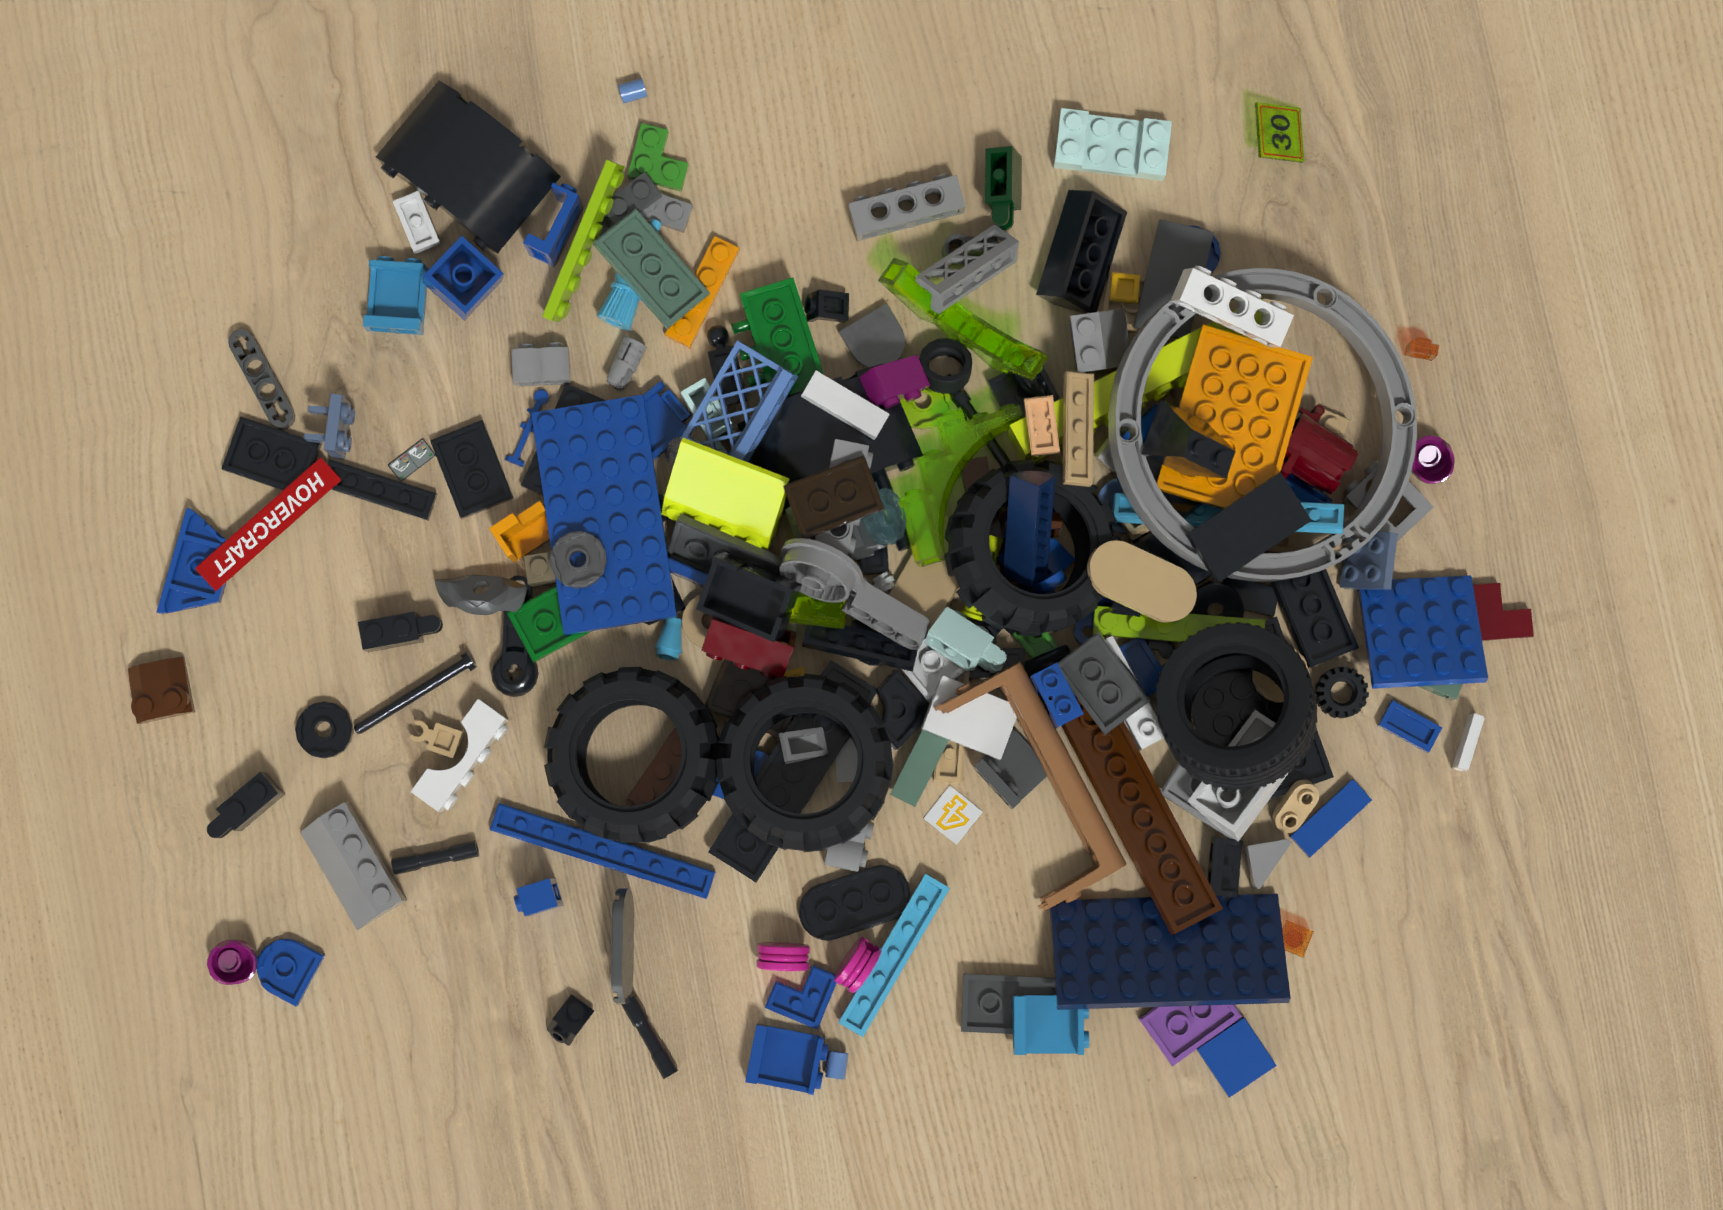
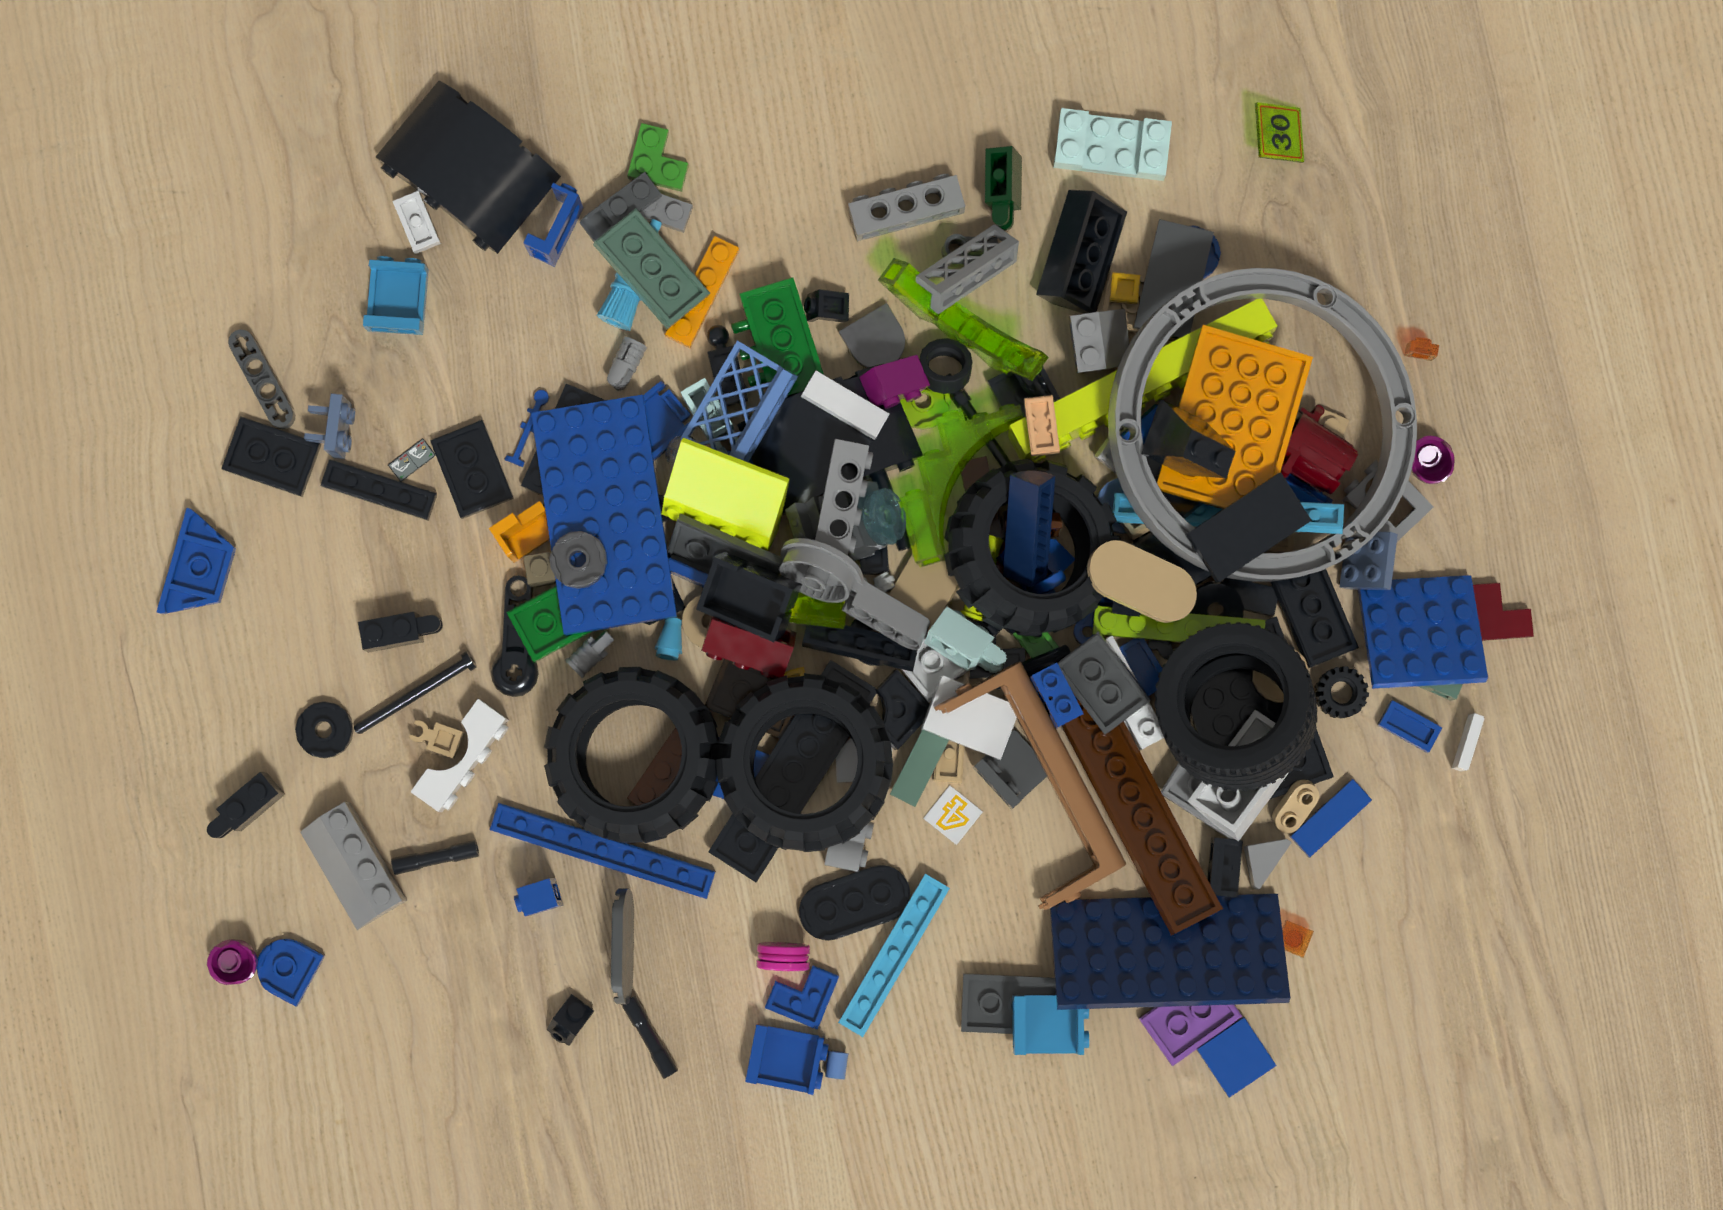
(160, 690): reddish brown slope -> none
(268, 524): red sticker -> none
(463, 278): blue brick -> none
(501, 596): dark grey piece -> none
(541, 365): light grey brick -> none
(588, 231): lime plate -> none
(589, 653): none -> light grey hinge
(632, 90): medium blue hinge -> none
(803, 744): light grey slope -> none
(833, 497): dark brown tile -> none
(857, 964): dark pink head -> none
(1078, 428): tan tile -> none
(1190, 295): white brick -> none

